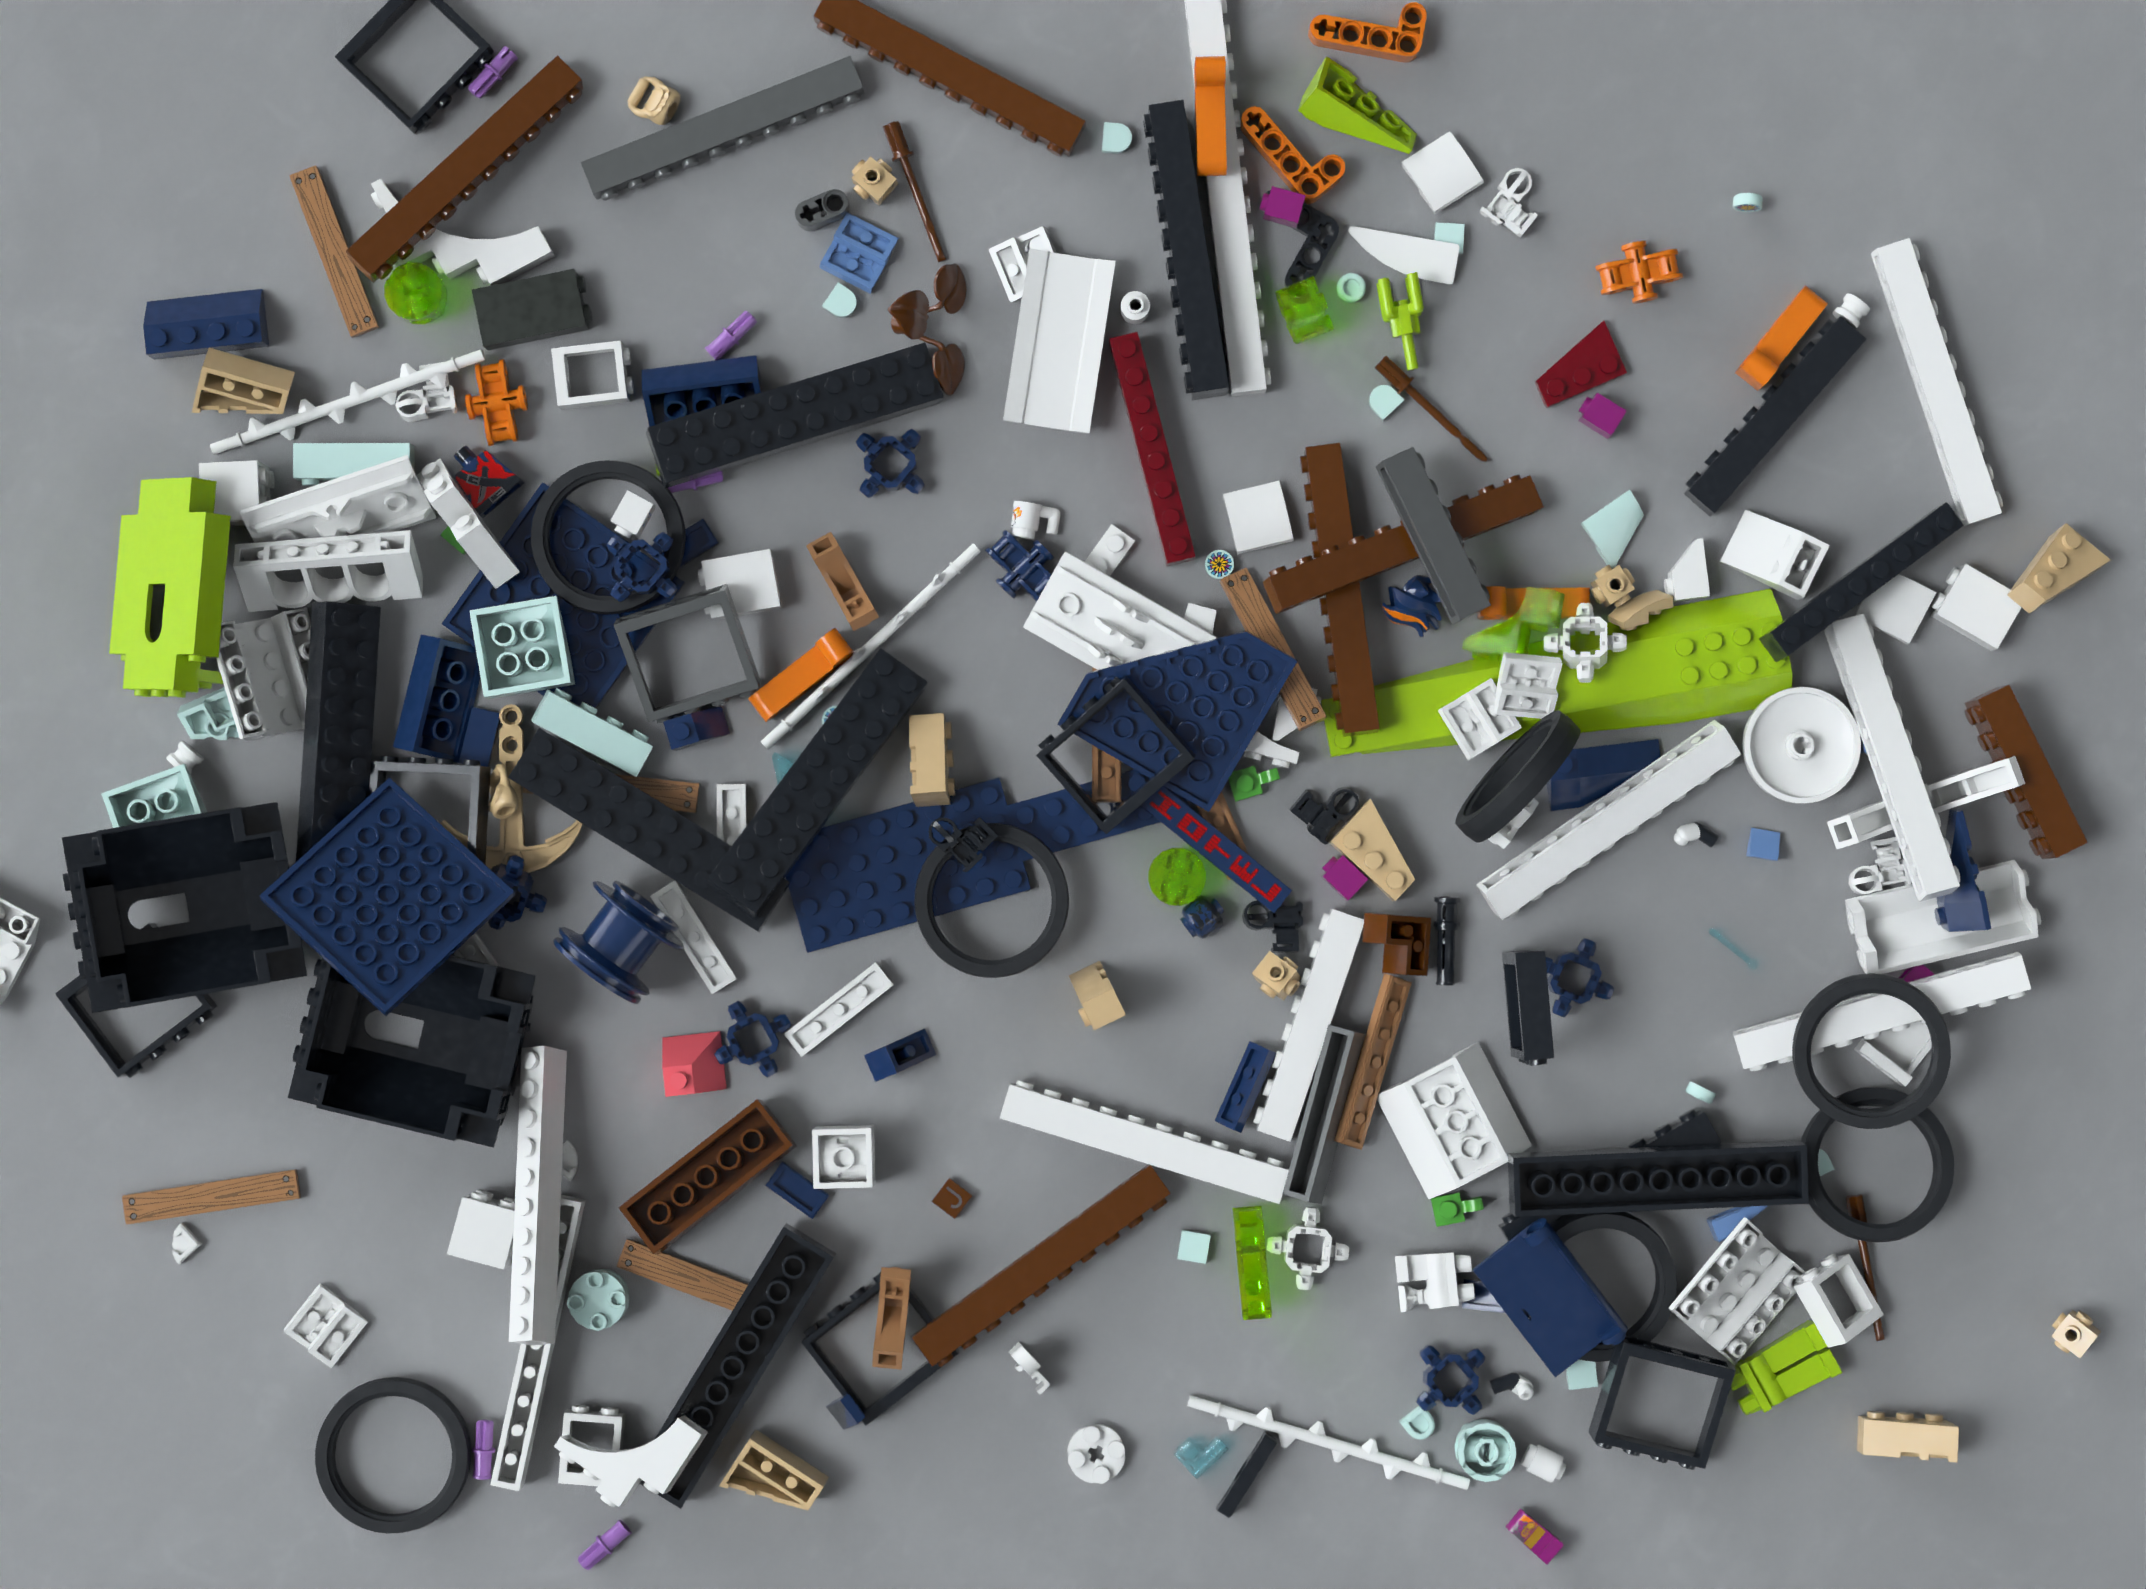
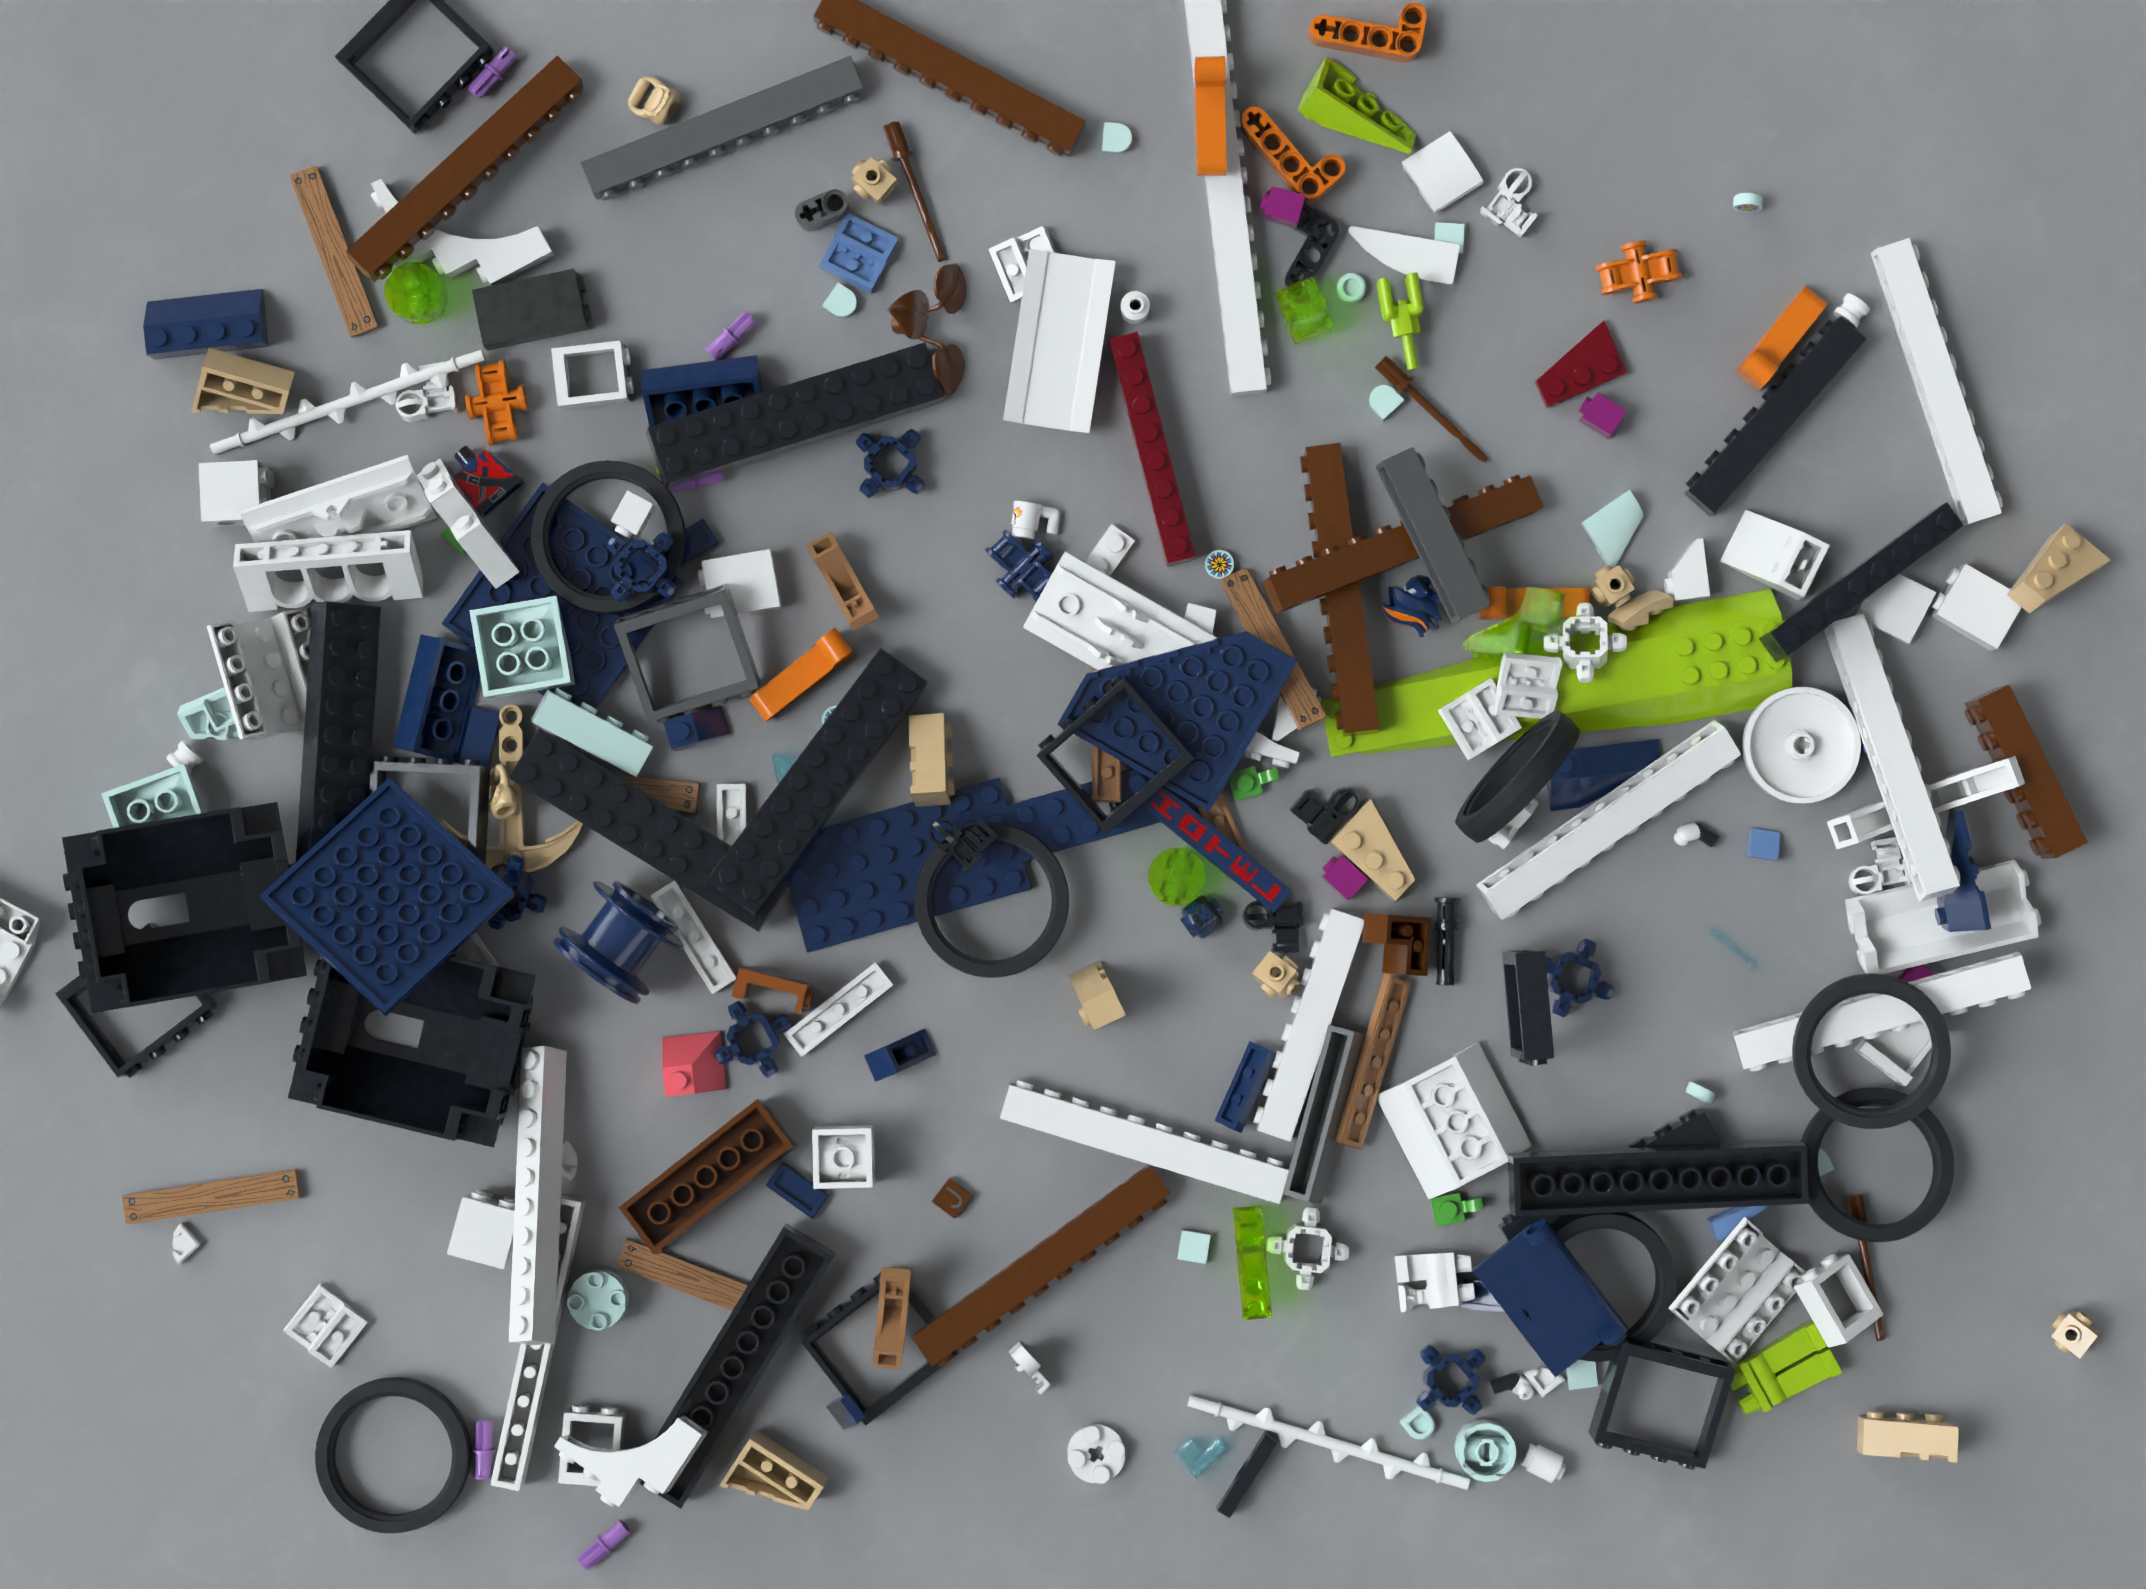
(186, 548): lime panel -> none
(333, 460): light aqua brick -> none
(747, 976): none -> dark orange panel
(868, 648): white plant -> none
(1187, 250): black brick -> none
(1258, 517): white slope -> none
(1534, 1536): magenta leg -> none
(1543, 1380): none -> white tile

